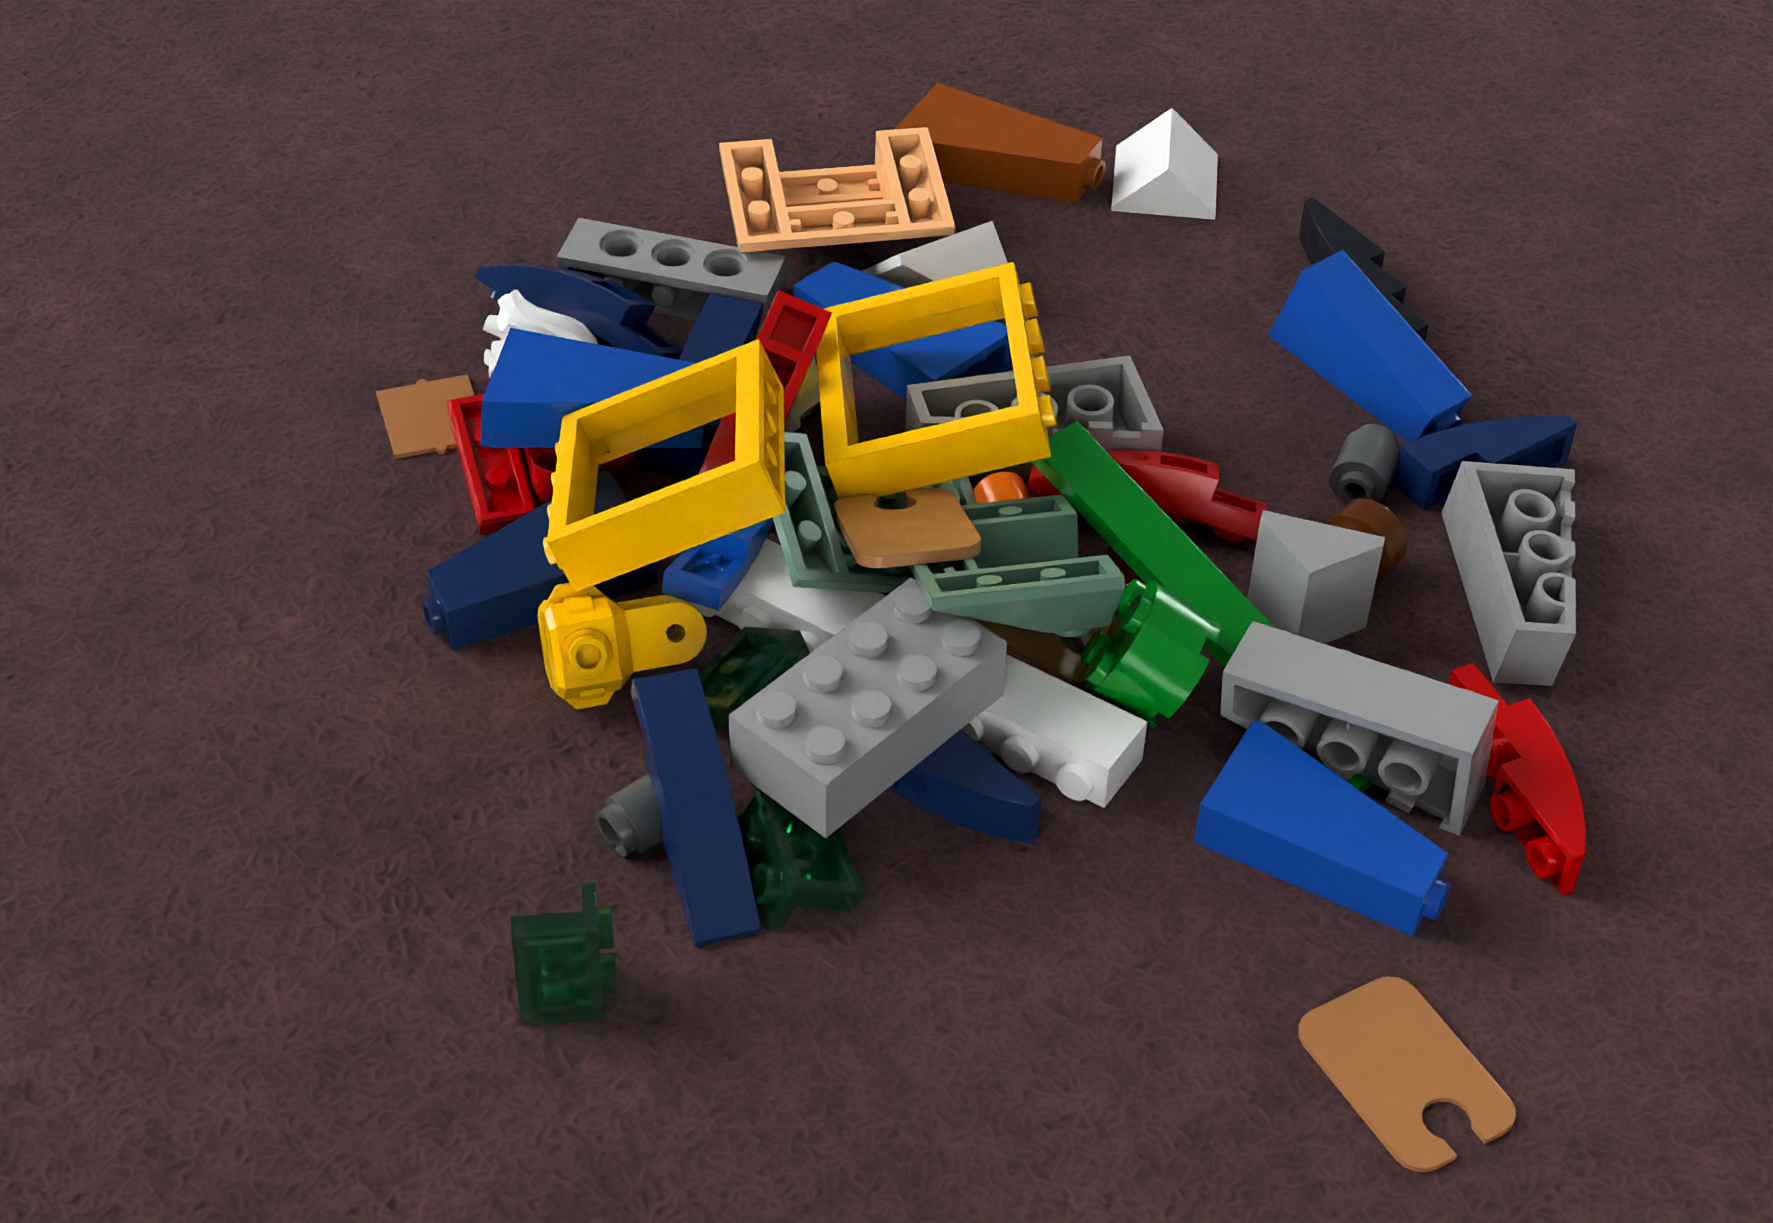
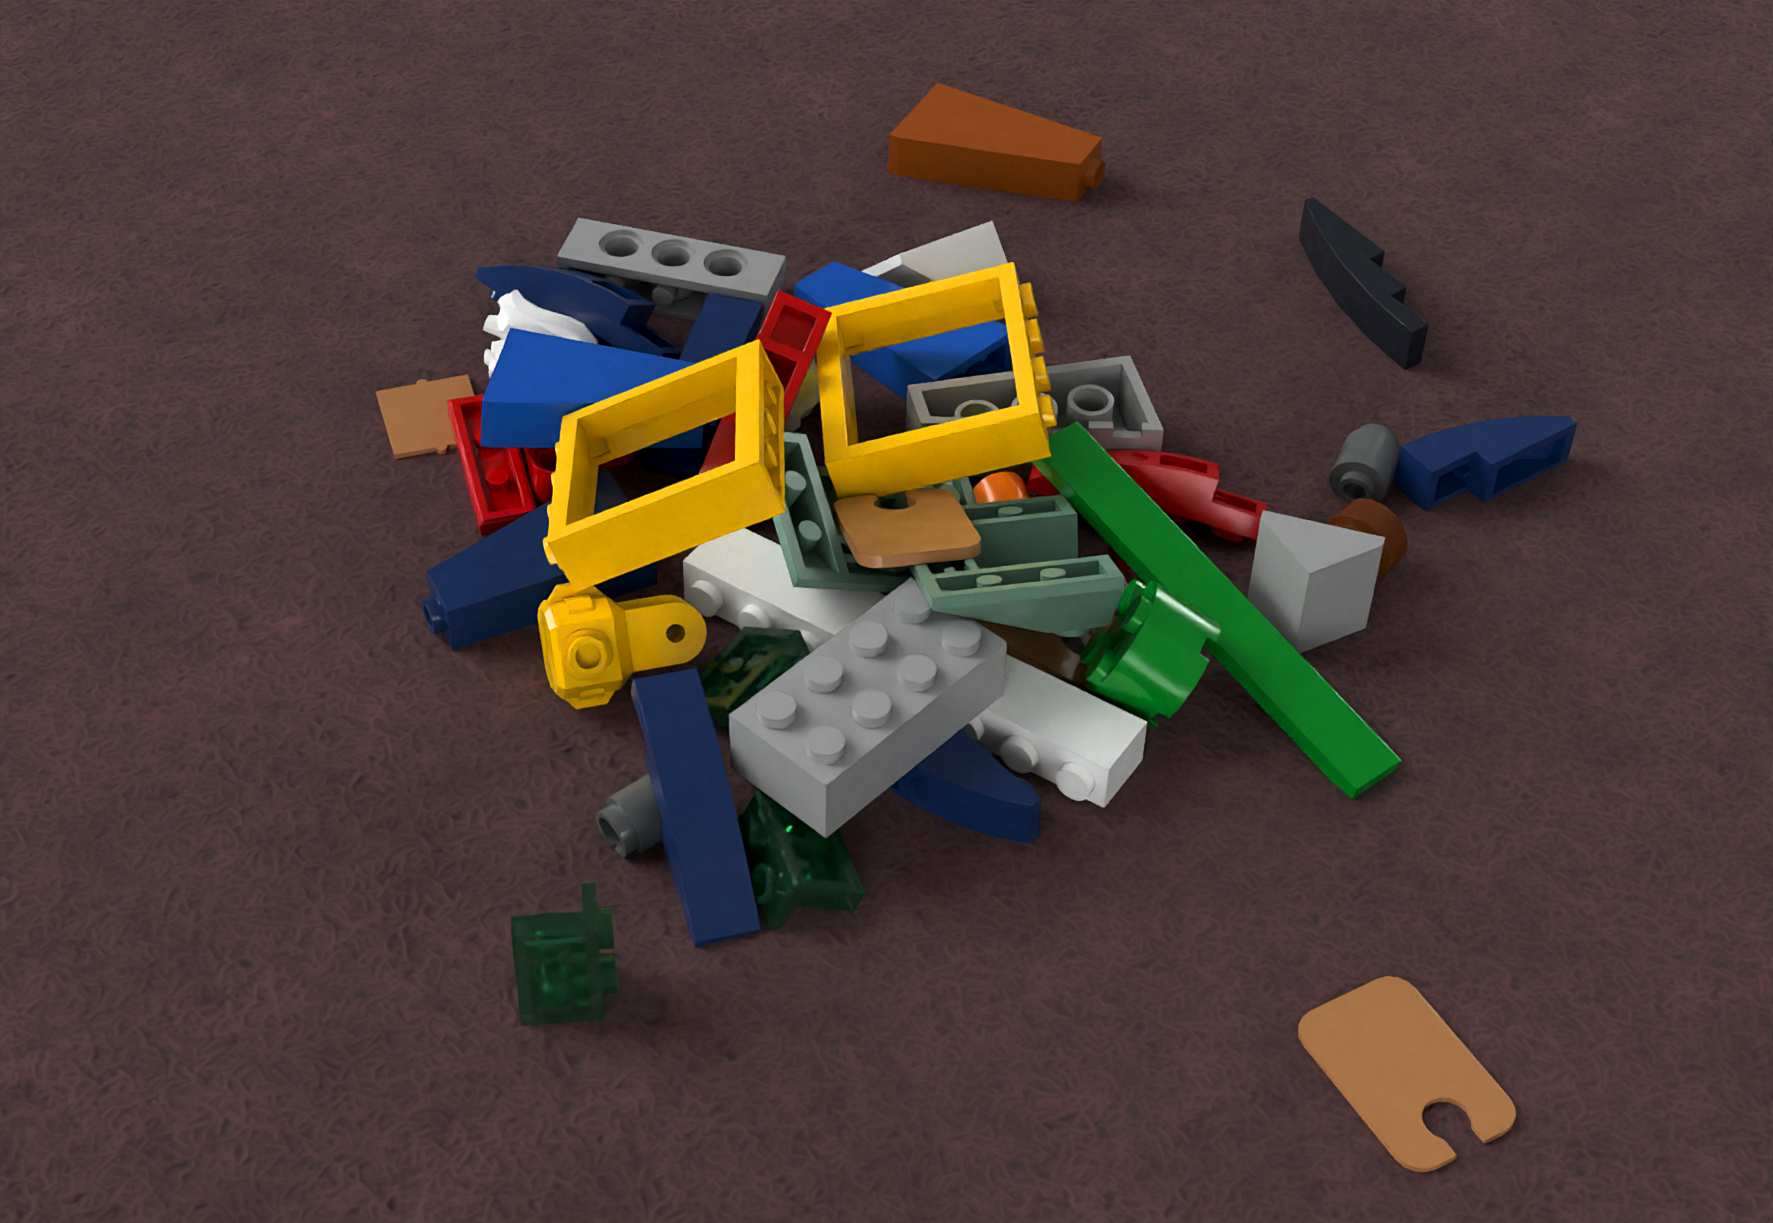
(716, 568): blue slope -> none
(837, 205): light nougat slope -> none
(1166, 171): white slope -> none
(1320, 833): blue slope -> none
(1366, 719): light grey wedge -> none
(1368, 350): blue slope -> none
(1516, 564): light grey wedge -> none
(1533, 786): red slope -> none

